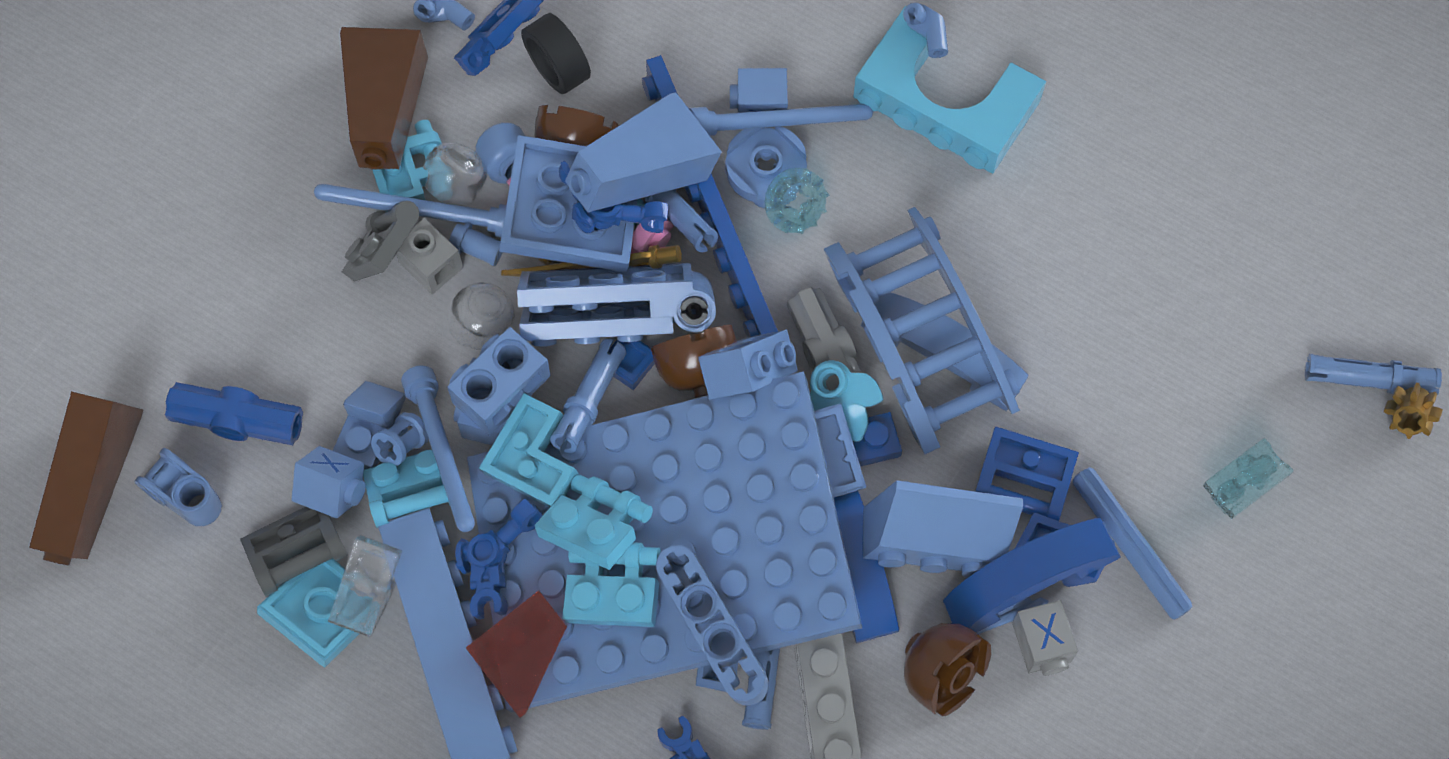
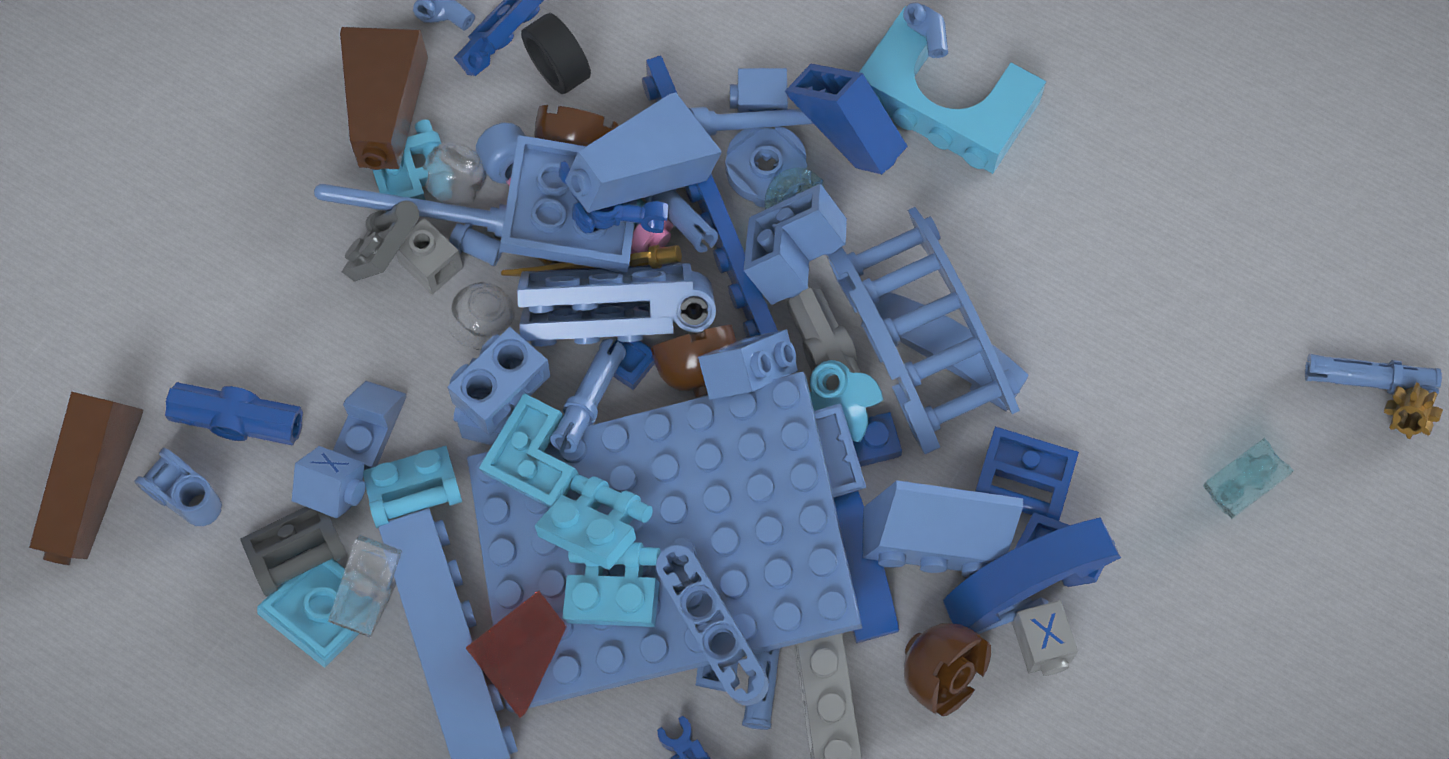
(397, 437): medium blue bush -> none
(421, 388): medium blue piece -> none
(487, 558): blue piece -> none
(788, 238): none -> medium blue brick
(848, 115): none -> blue slope
(1132, 543): medium blue axle -> none

